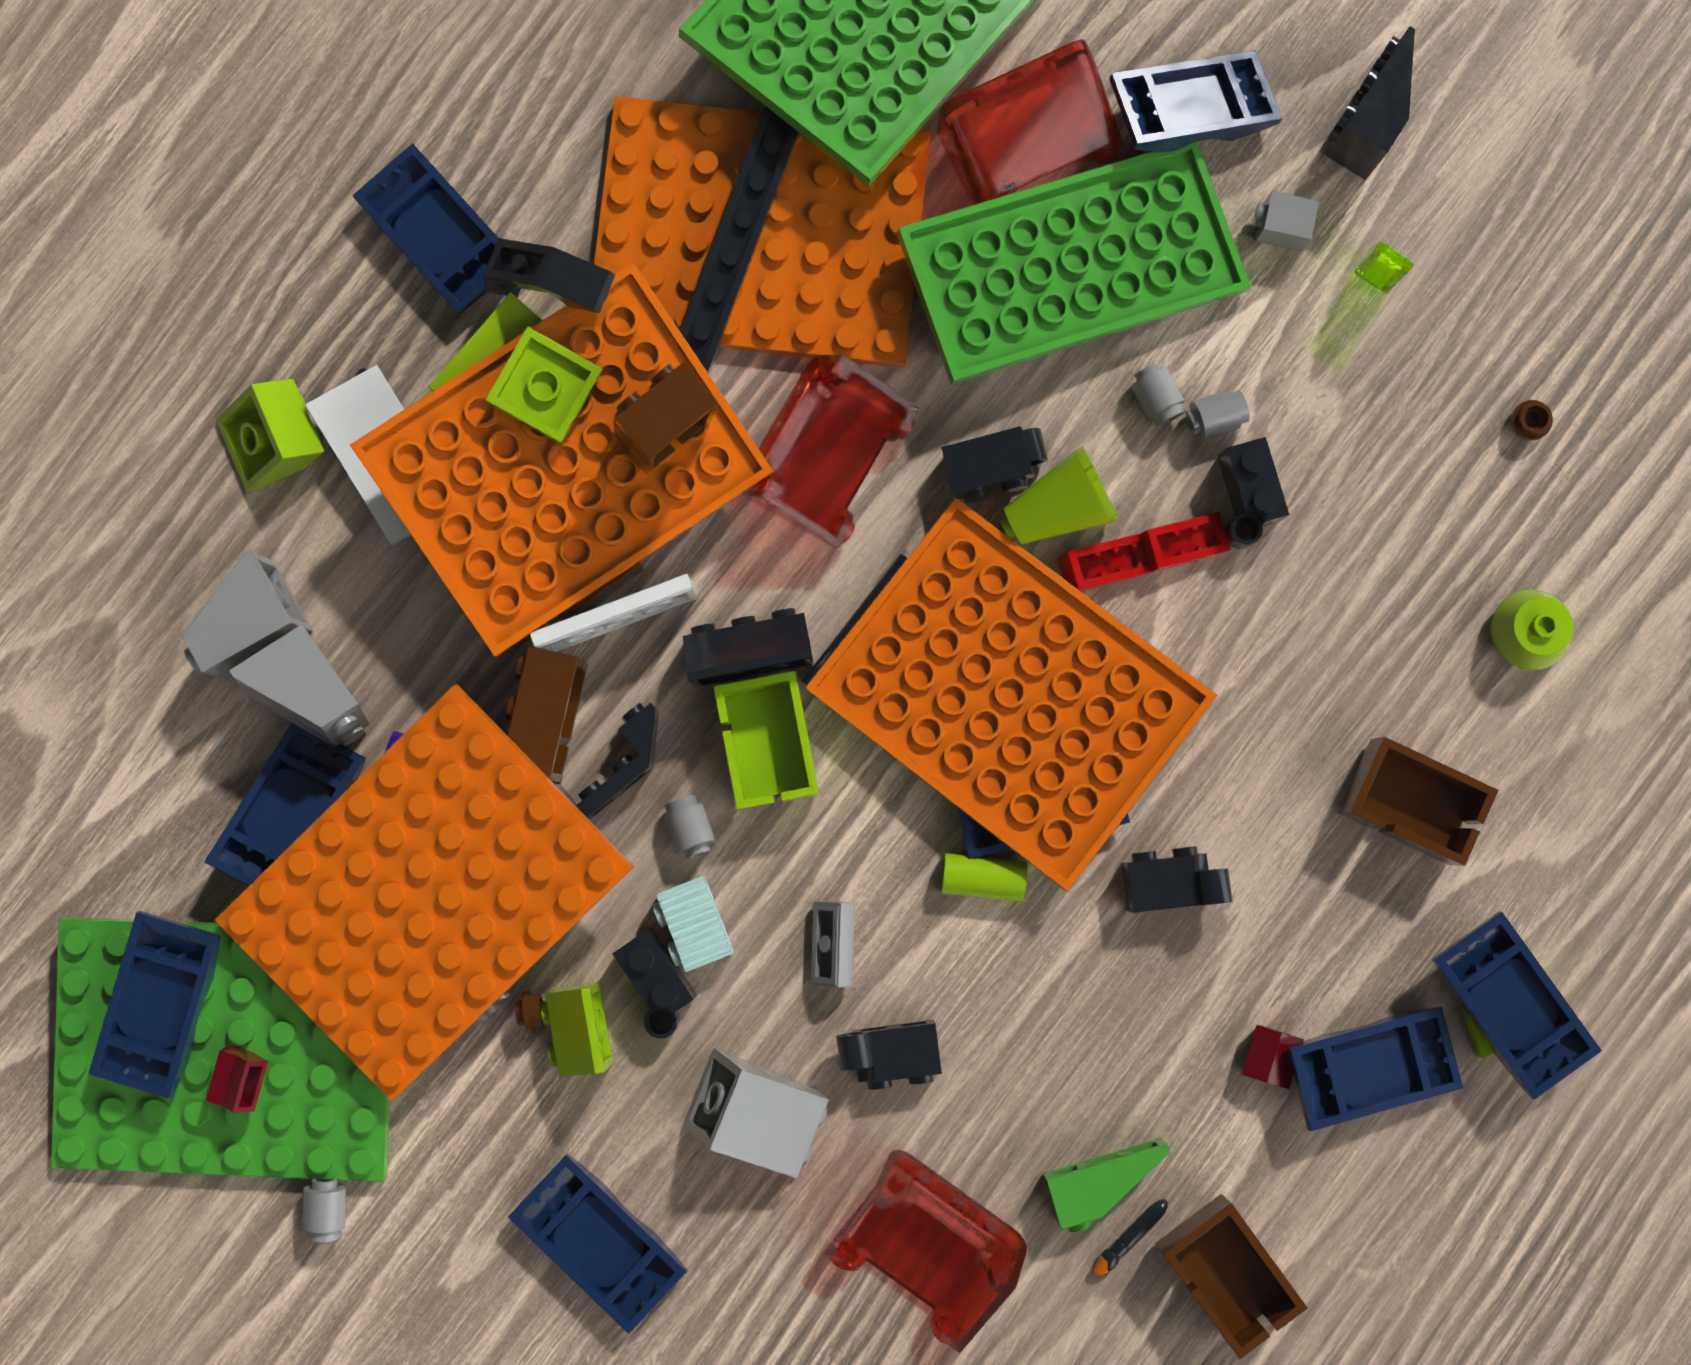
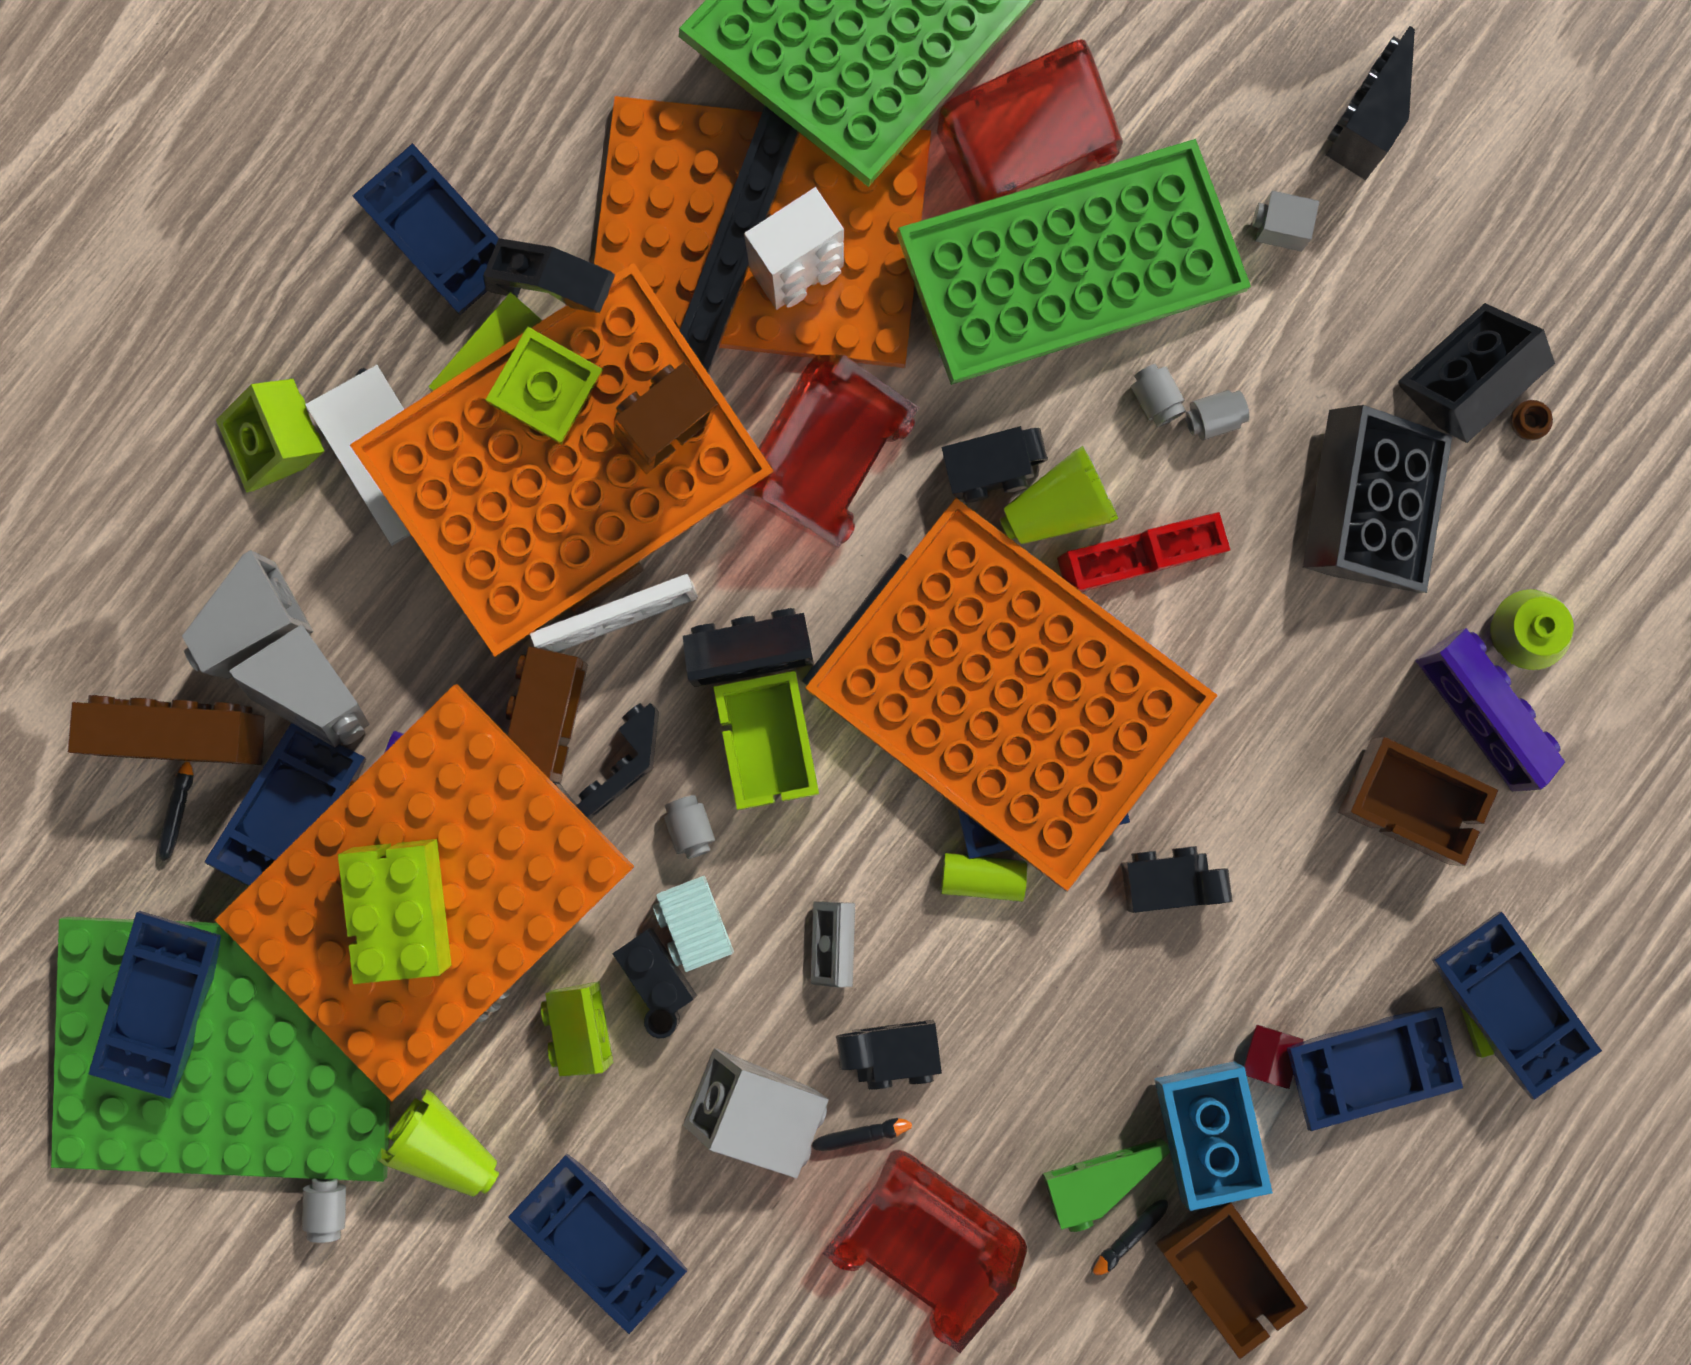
(162, 732): none -> reddish brown brick
(182, 783): none -> black piece
(237, 1079): dark red piece -> none
(395, 911): none -> lime piece
(439, 1148): none -> lime cone
(529, 1011): reddish brown plate -> none
(796, 249): none -> white piece
(865, 1134): none -> black piece
(1195, 101): slope -> none
(1213, 1135): none -> dark azure brick
(1252, 489): black hinge -> none
(1377, 499): none -> black slope
(1383, 267): clear neon green slope -> none
(1478, 371): none -> black slope
(1492, 711): none -> dark purple slope

